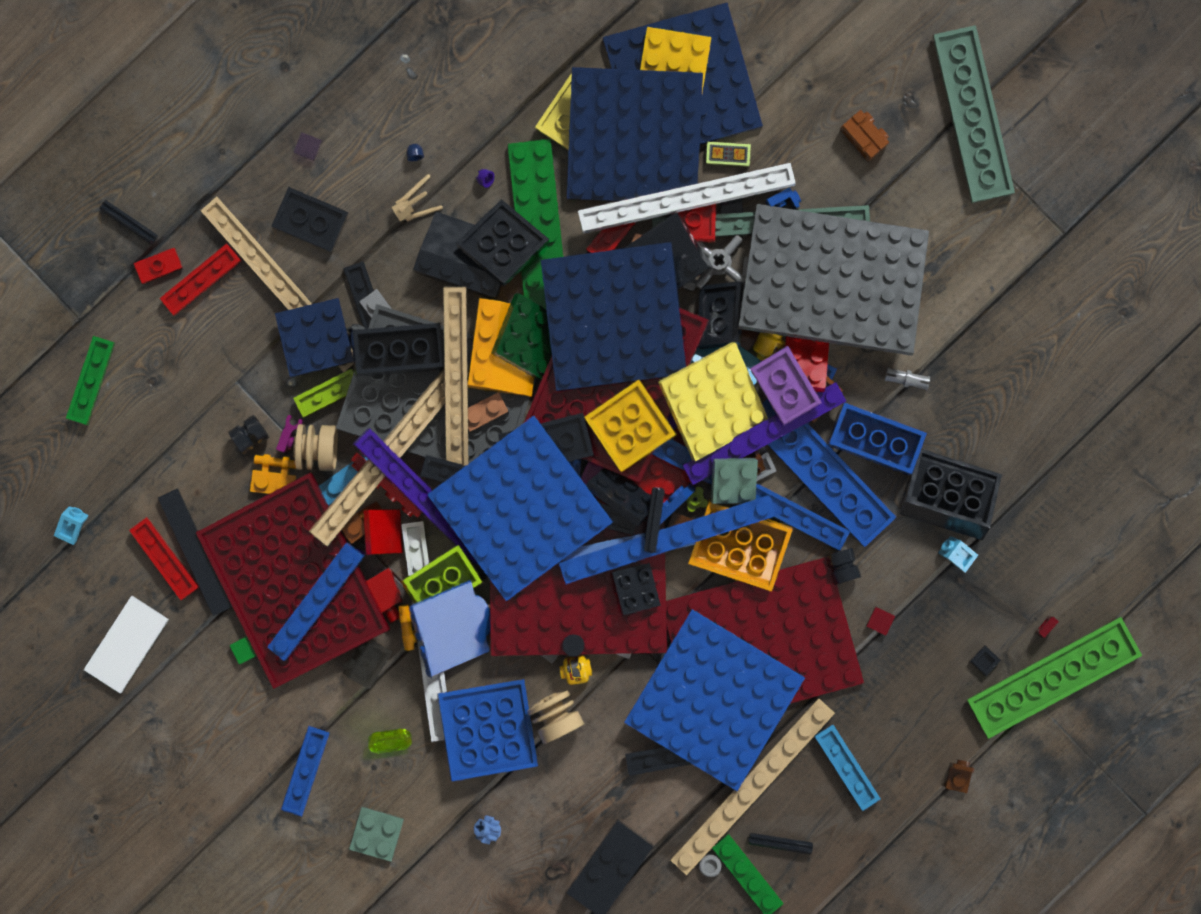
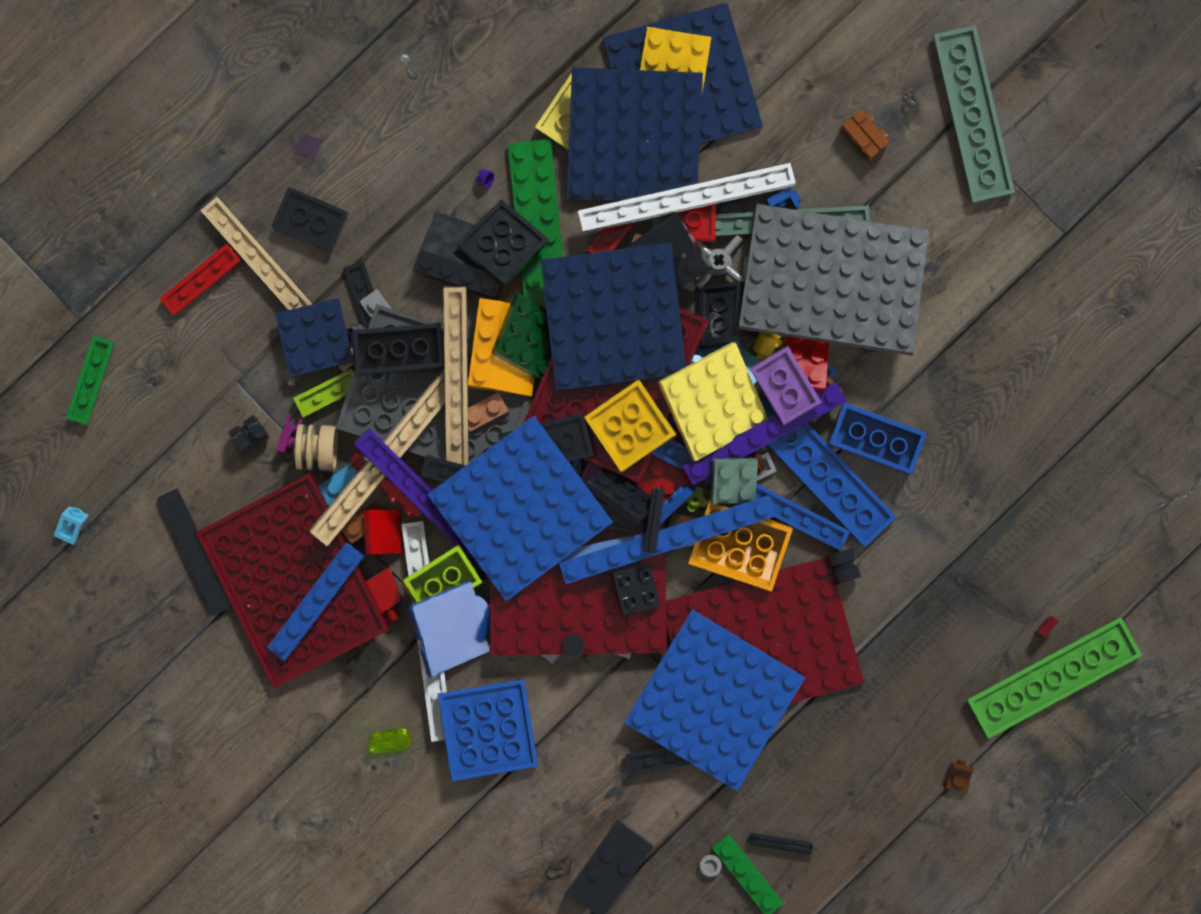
(126, 644): white tile -> none
(128, 222): black axle -> none
(158, 265): red plate -> none
(164, 558): red plate -> none
(243, 650): green tile -> none
(268, 482): light orange plate -> none
(305, 771): blue tile -> none
(376, 834): sand green plate -> none
(404, 207): tan plant -> none
(408, 634): light orange plate -> none
(414, 152): dark blue hinge -> none
(487, 829): medium blue gear -> none
(555, 716): tan wheel -> none
(576, 669): yellow head -> none
(728, 154): tile -> none
(752, 786): tan plate -> none
(847, 767): dark azure plate -> none
(880, 621): dark red tile -> none
(907, 378): light grey pin -> none
(951, 494): black slope -> none
(958, 553): medium azure bracket -> none
(985, 660): black tile -> none

